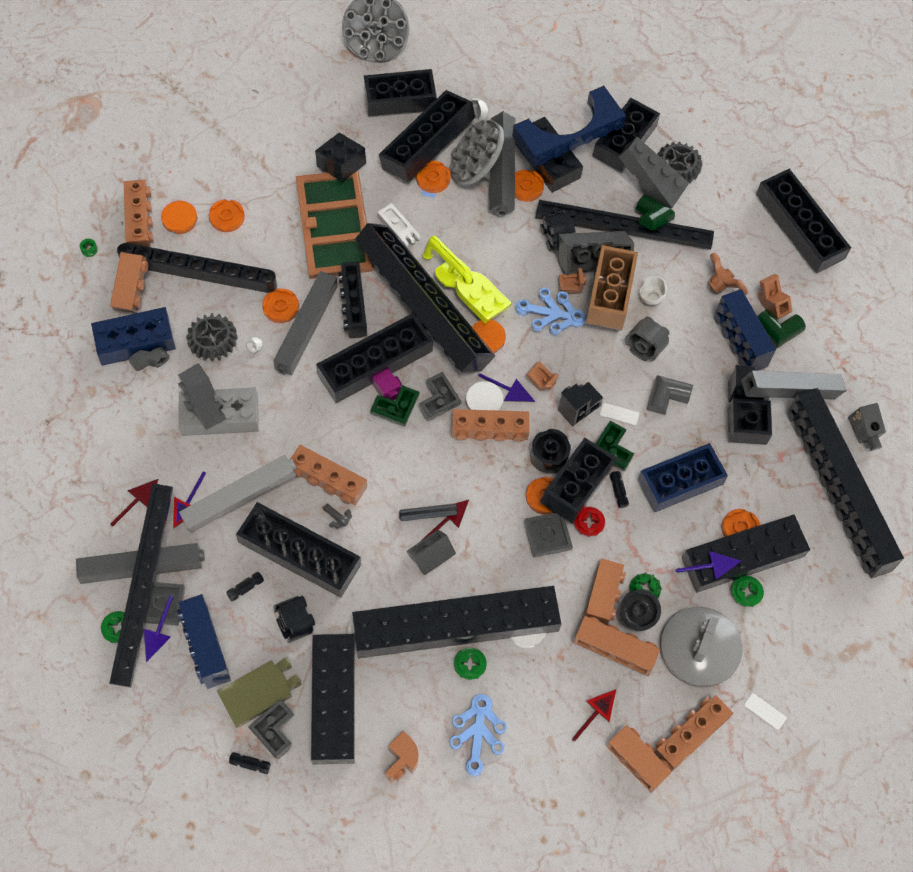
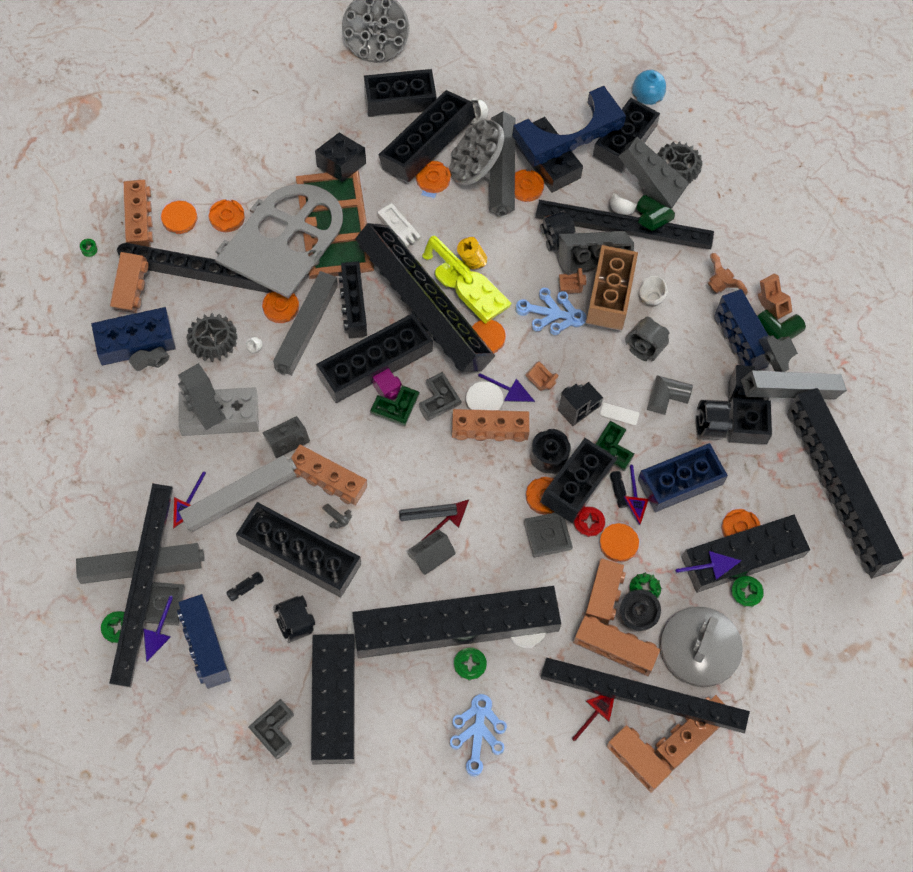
(141, 494): dark red piece -> none
(249, 763): black axle -> none
(258, 691): olive tile -> none
(270, 259): none -> light grey door
(286, 436): none -> dark grey bracket
(407, 754): nougat brick -> none
(472, 253): none -> yellow piece
(619, 542): none -> orange tile
(622, 205): none -> white hair
(636, 504): none -> piece
(646, 695): none -> black plate
(649, 87): none -> dark azure cylinder
(713, 419): none -> black brick
(765, 711): white sticker -> none
(778, 352): none -> dark grey brick
(803, 220): black brick -> none
(868, 425): dark grey torso -> none

